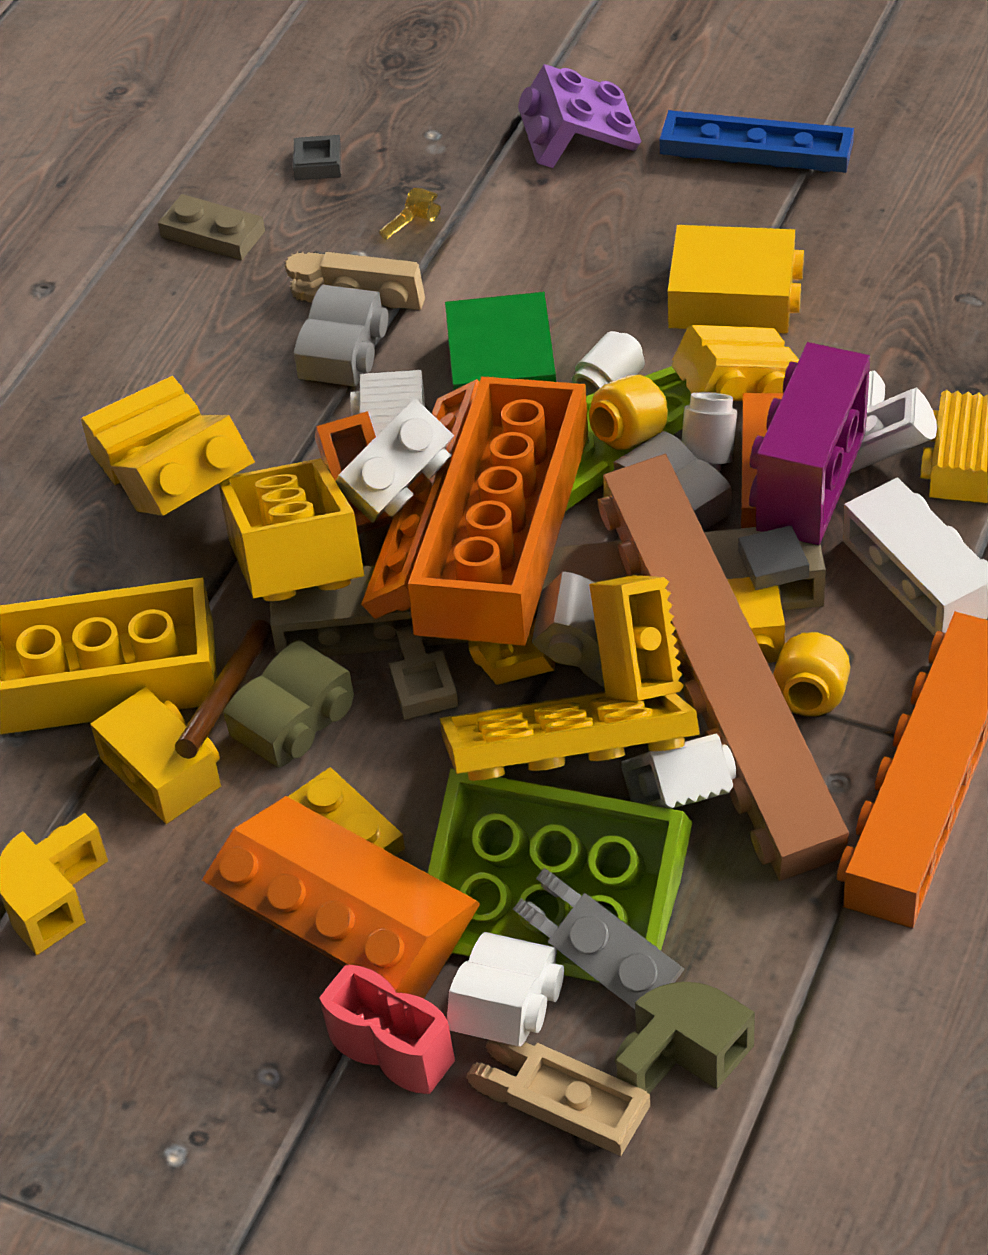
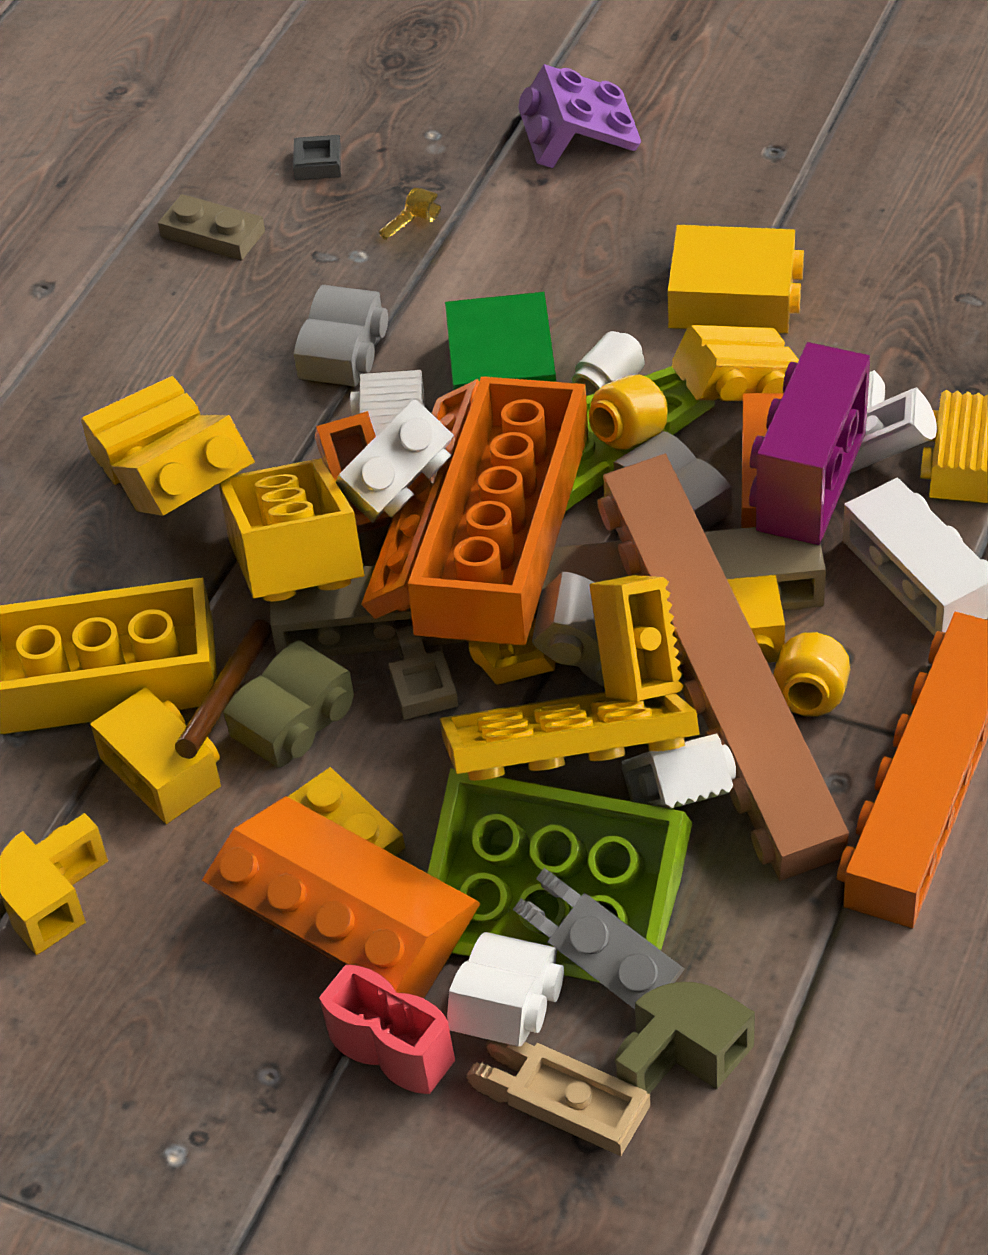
(395, 280): tan hinge -> none
(710, 427): white brick -> none
(757, 141): blue plate -> none
(773, 557): dark grey tile -> none

